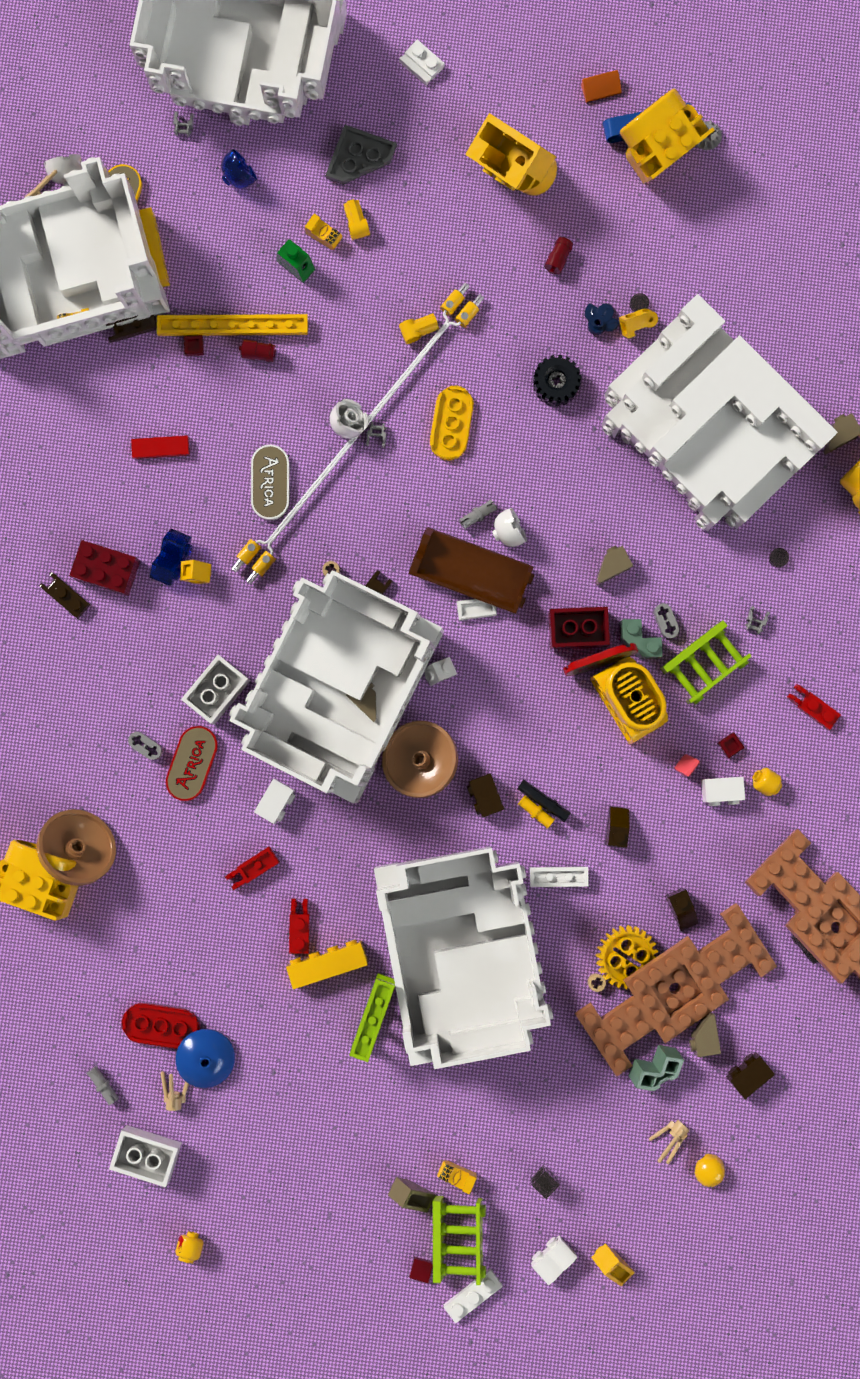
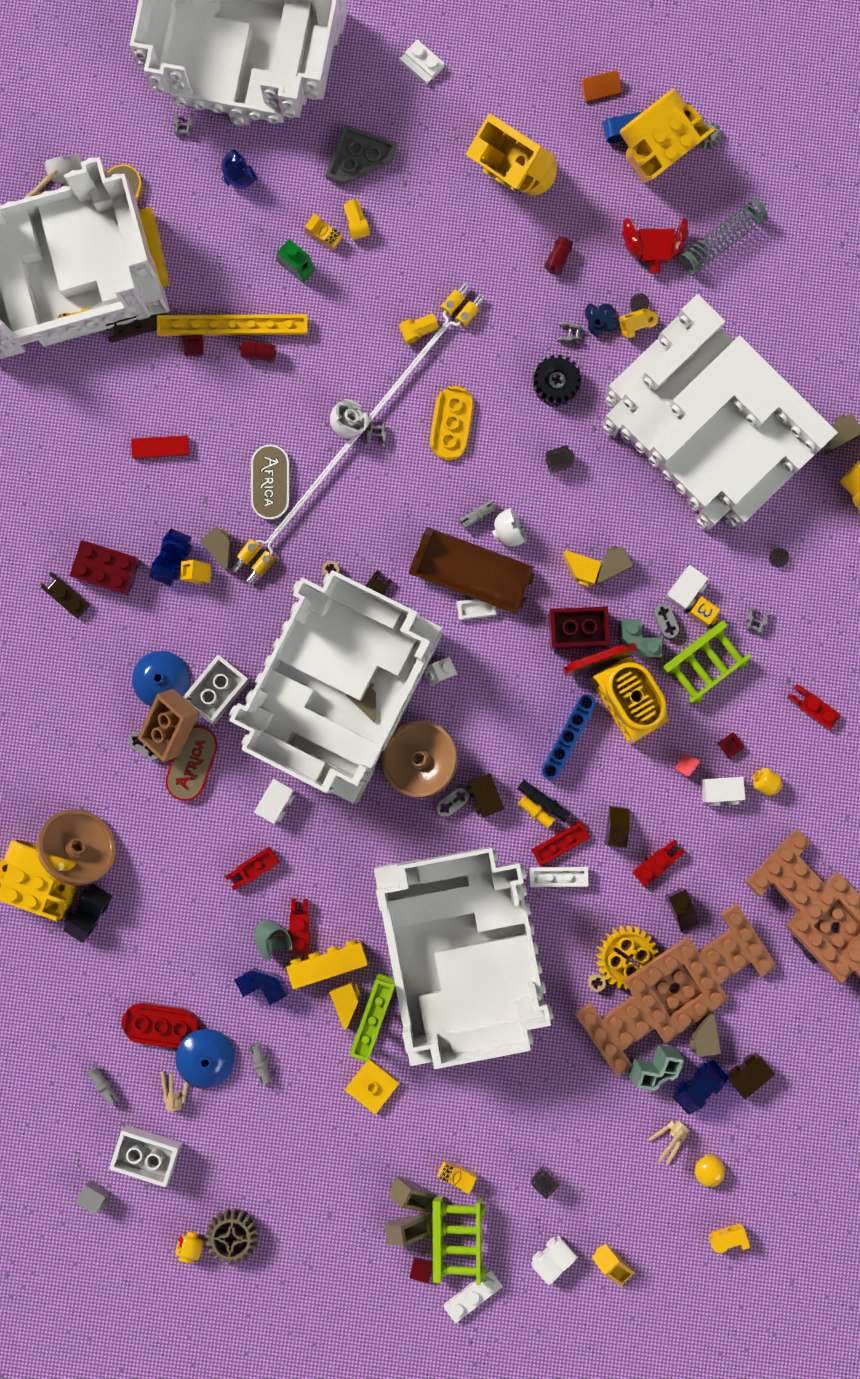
(84, 919): none -> black brick
(93, 1197): none -> light grey brick
(168, 665): none -> blue dish
(168, 725): none -> medium nougat brick
(219, 545): none -> dark tan slope
(223, 1236): none -> dark tan gear
(260, 1063): none -> light grey pin
(269, 937): none -> sand green piece
(270, 984): none -> clear blue brick
(345, 1001): none -> yellow slope
(372, 1086): none -> yellow plate
(407, 1230): none -> dark tan slope
(449, 798): none -> light grey beam
(559, 459): none -> clear smoke brick
(560, 843): none -> red tile
(570, 326): none -> light grey piece
(574, 730): none -> blue beam
(582, 568): none -> yellow slope
(654, 245): none -> red torso
(656, 864): none -> red hinge
(686, 588): none -> white brick
(694, 1092): none -> clear blue brick
(704, 612): none -> yellow brick
(728, 1238): none -> yellow leg
(755, 216): none -> sand green piece

